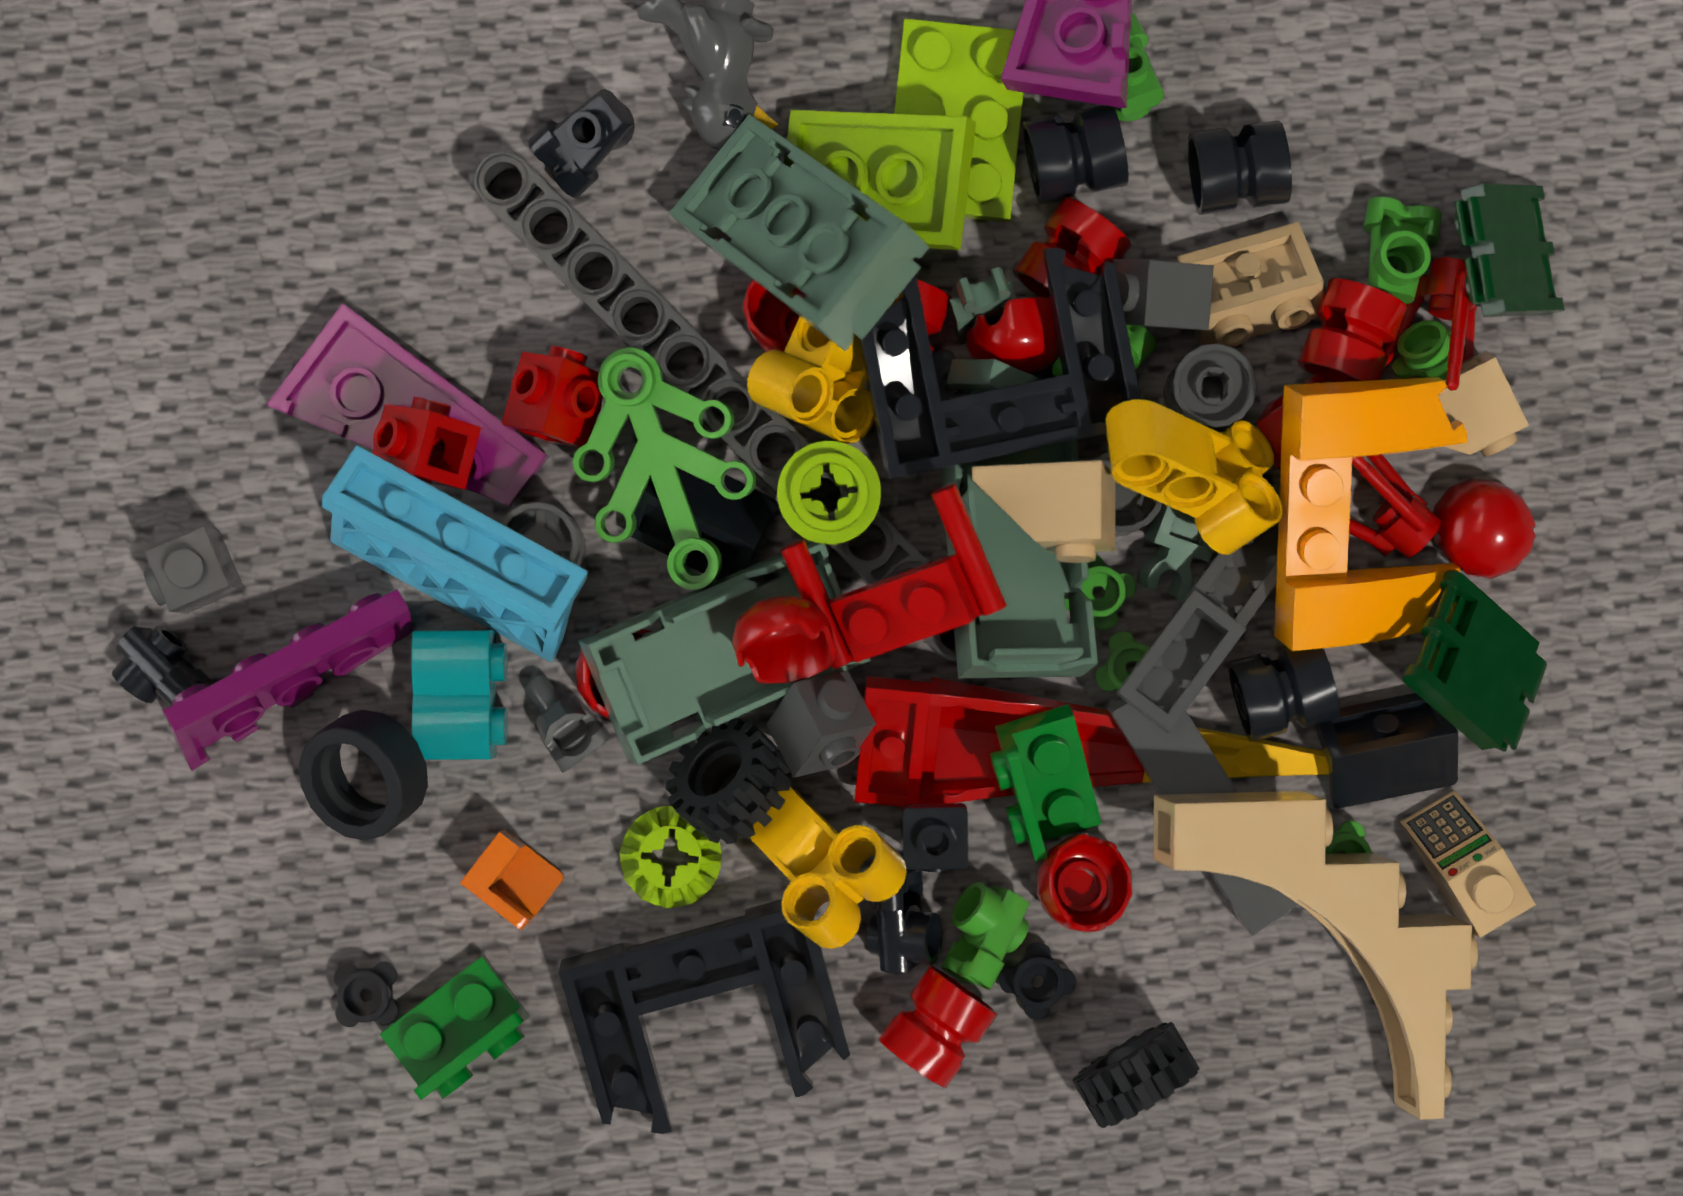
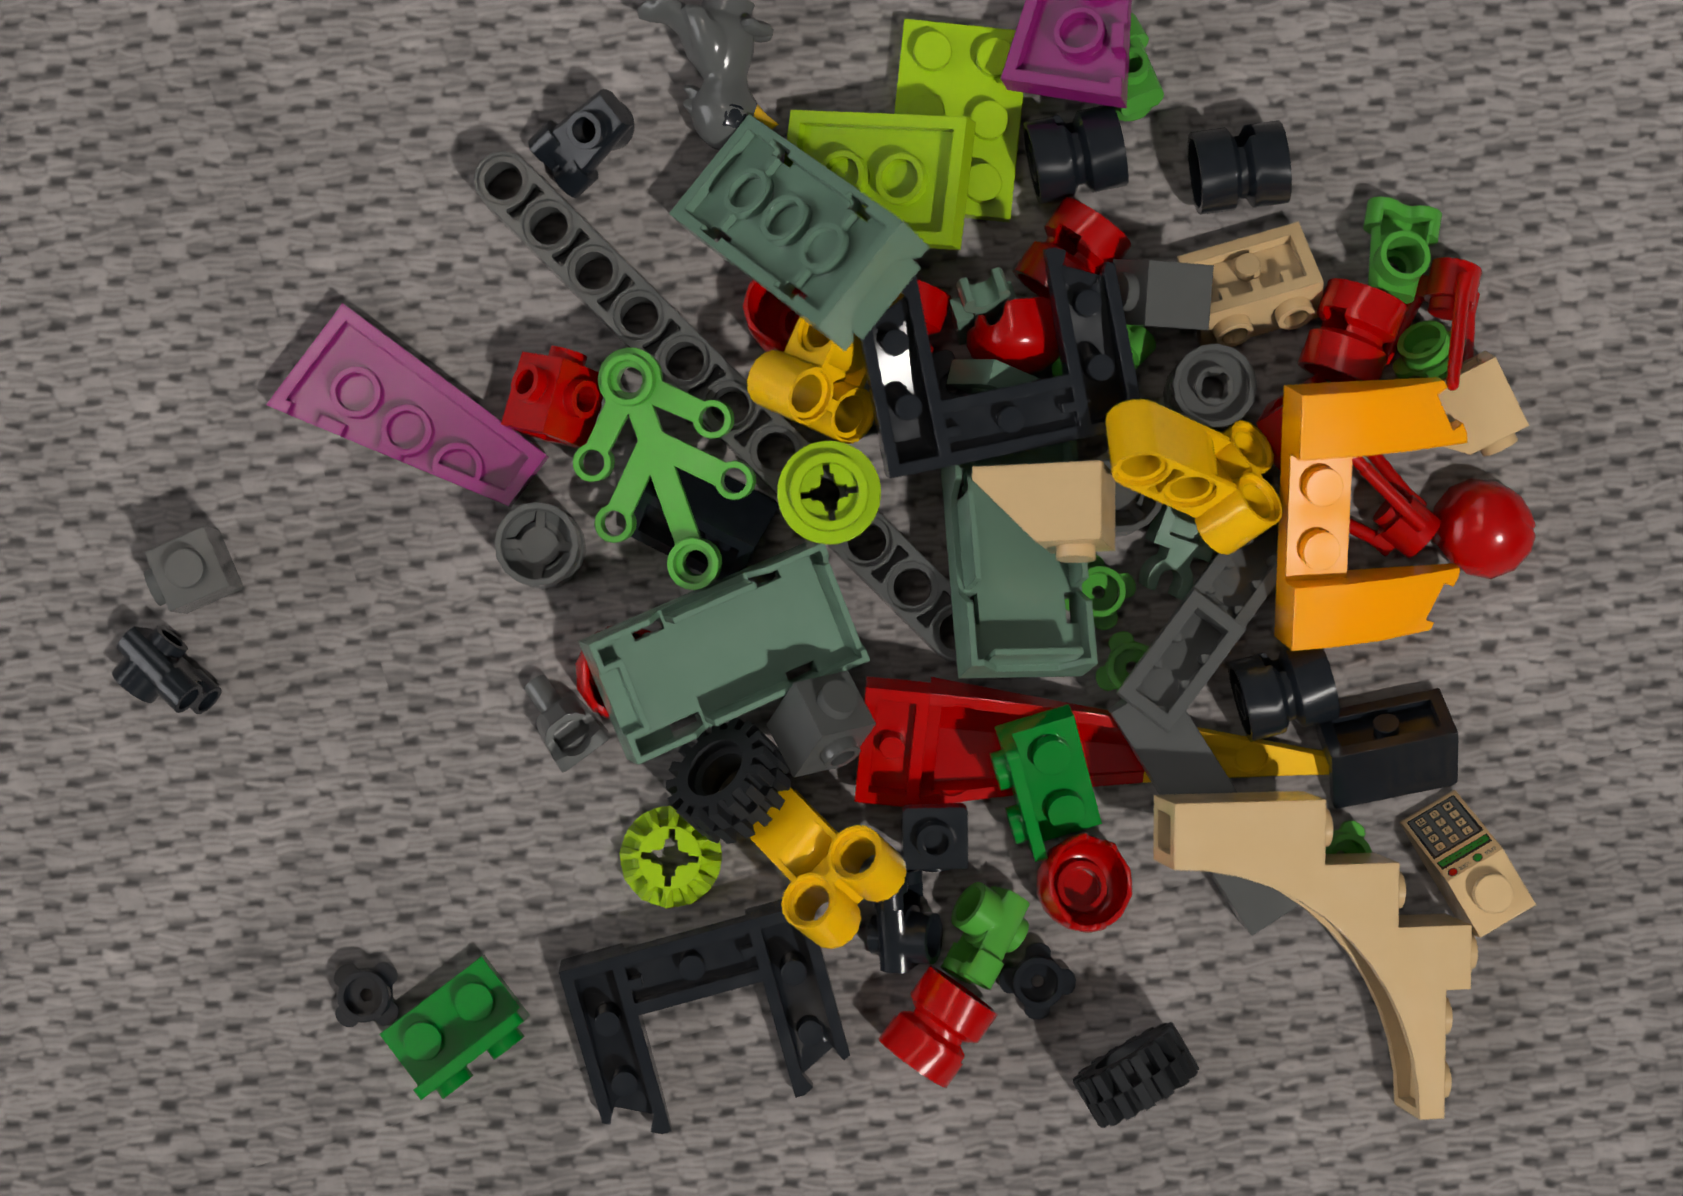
(286, 676): magenta wing -> none
(333, 796): black tyre -> none
(427, 442): red brick -> none
(452, 552): medium azure fence -> none
(457, 694): teal brick -> none
(513, 879): orange panel -> none
(784, 640): red hair -> none
(909, 603): red plate -> none
(1477, 666): dark green plate -> none
(1508, 249): dark green plate -> none

